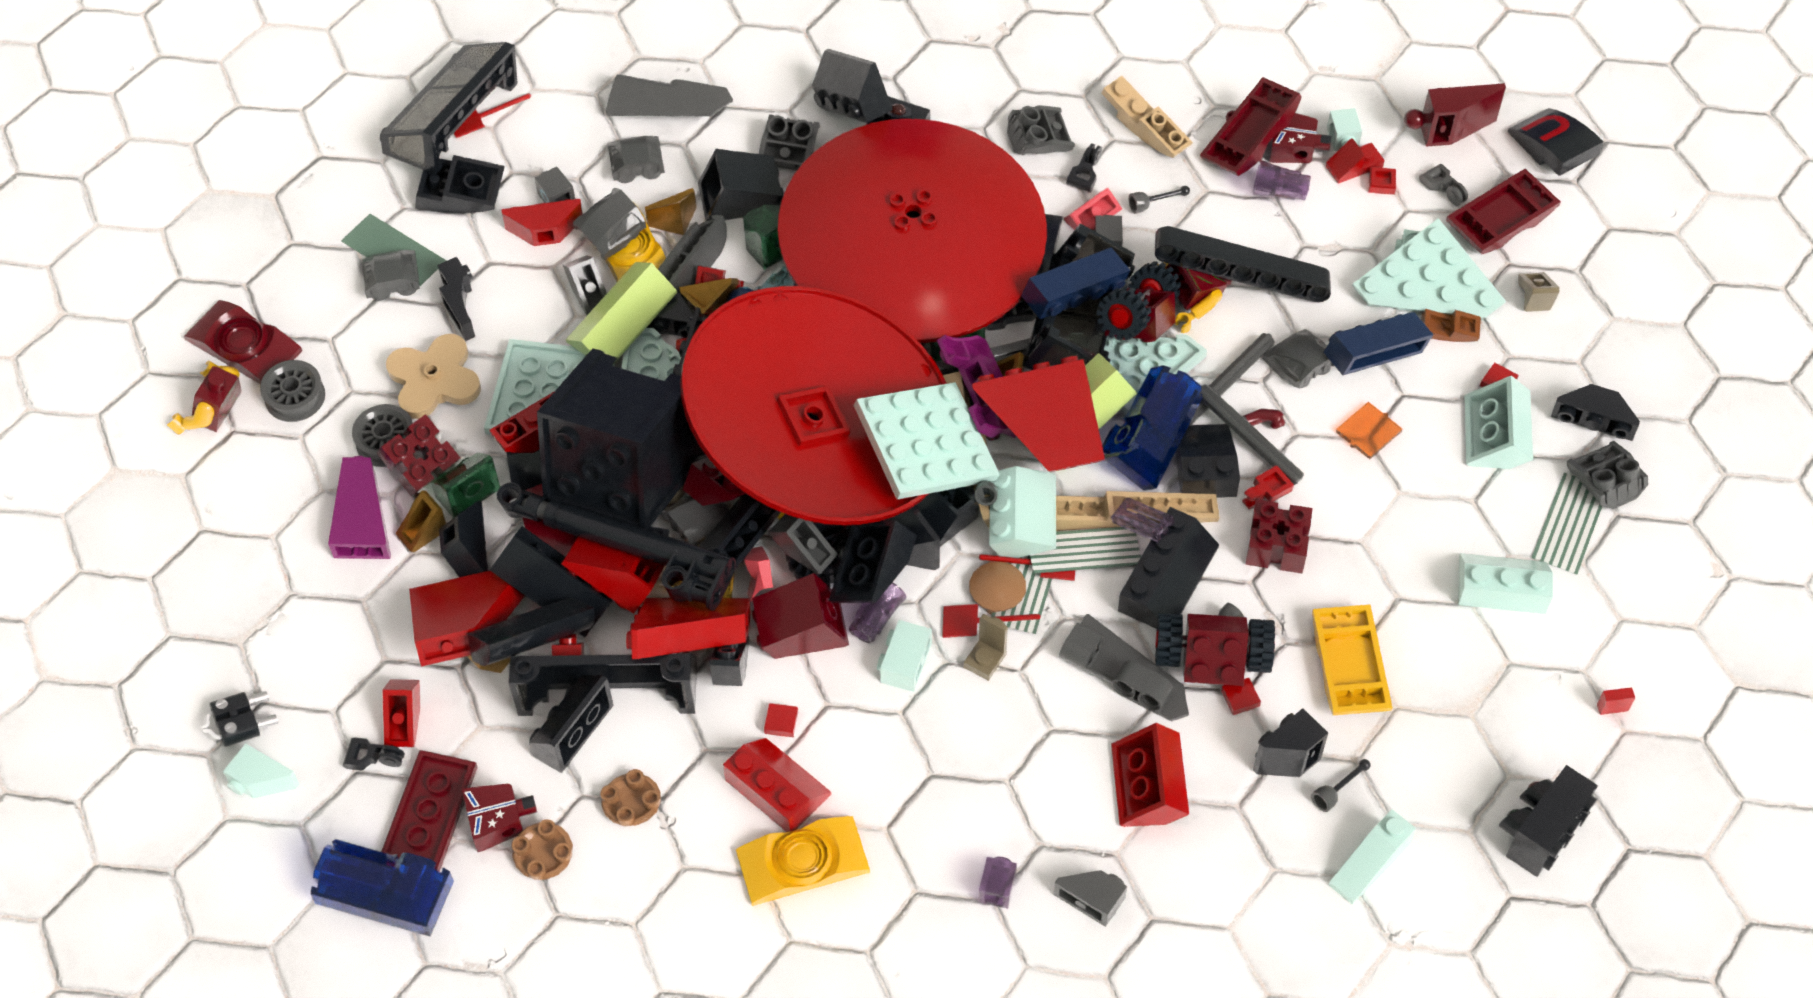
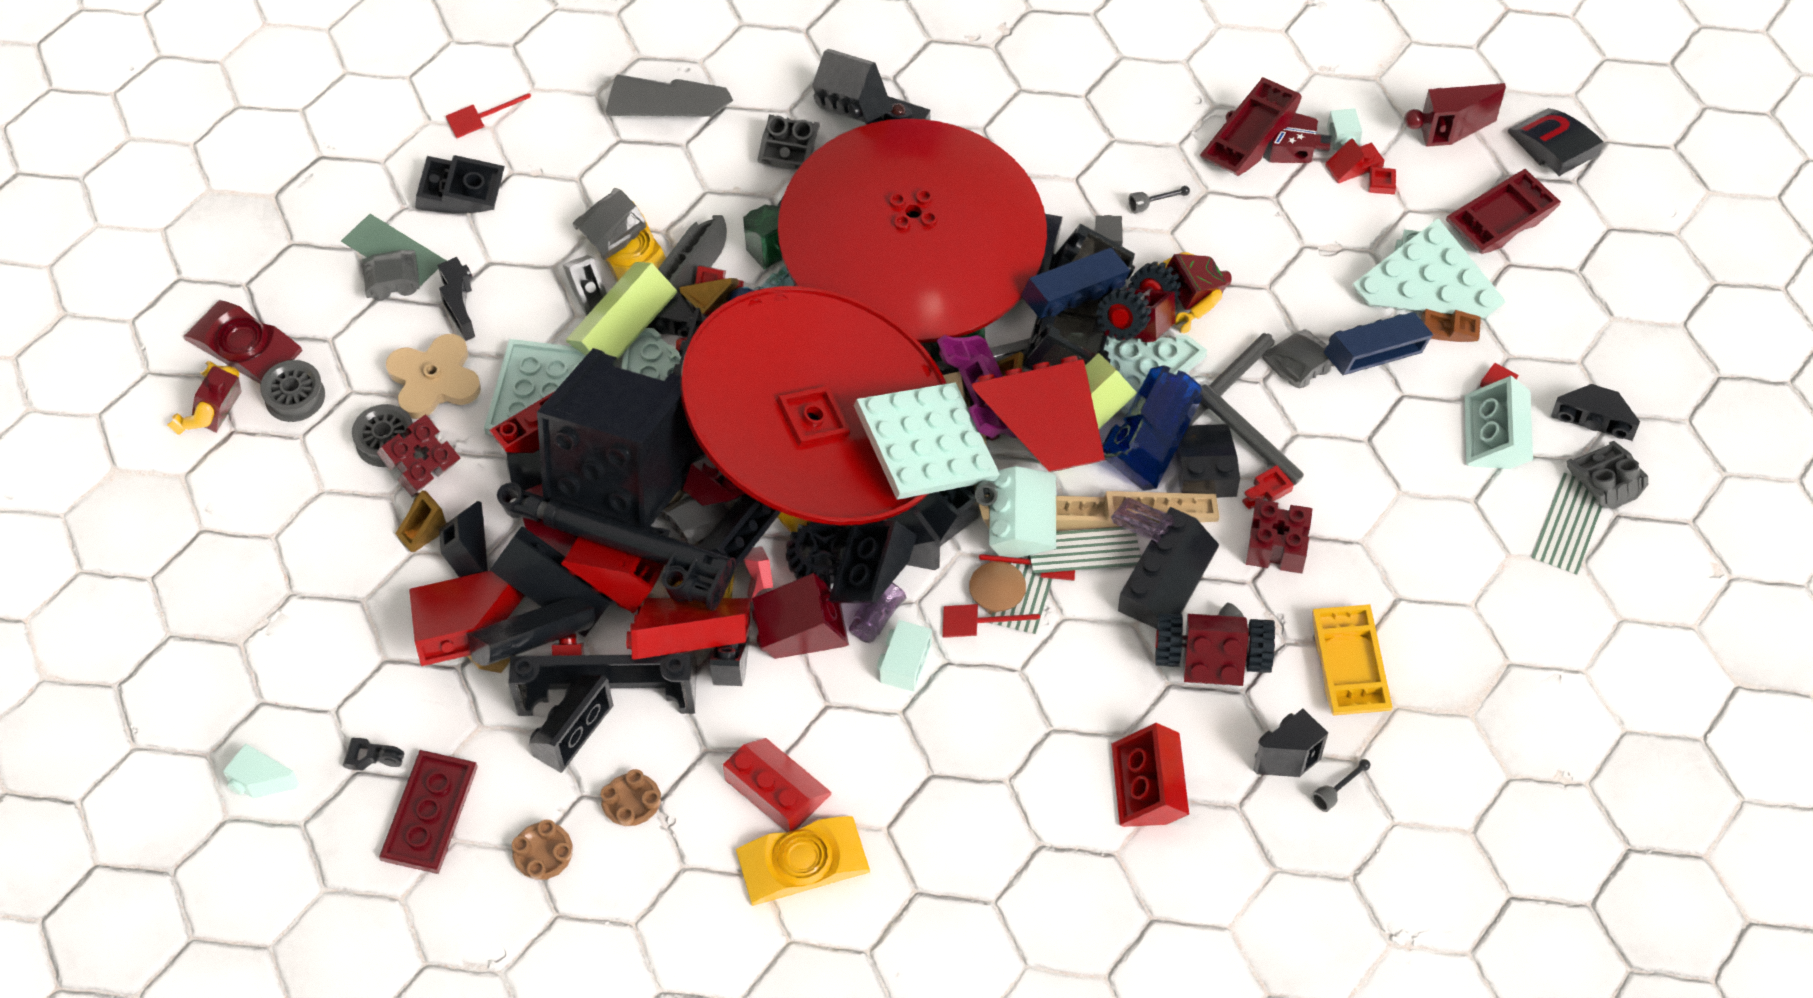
(235, 718): black piece -> none
(358, 515): magenta slope -> none
(381, 886): clear blue brick -> none
(401, 712): red slope -> none
(446, 102): black windscreen -> none
(466, 483): clear green slope -> none
(495, 813): dark red torso -> none
(543, 222): red slope -> none
(554, 186): dark grey brick -> none
(636, 157): dark grey slope -> none
(672, 213): pearl gold slope -> none
(738, 183): black slope -> none
(781, 720): red tile -> none
(803, 543): dark grey slope -> none
(990, 648): dark tan bracket -> none
(997, 882): clear purple brick -> none
(1024, 314): black piece -> none
(1038, 130): dark grey slope -> none
(1085, 167): black piece -> none
(1092, 894): dark grey slope -> none
(1101, 204): coral slope -> none
(1128, 671): dark grey panel -> none
(1144, 121): tan slope -> none
(1241, 697): red tile -> none
(1242, 264): black beam -> none
(1262, 415): dark red arm -> none
(1280, 182): clear purple plant -> none
(1369, 430): clear orange piece -> none
(1373, 856): light aqua slope -> none
(1455, 190): dark grey piece -> none
(1504, 583): light aqua slope -> none
(1539, 291): dark tan slope -> none
(1551, 824): black piece -> none
(1616, 701): tile -> none

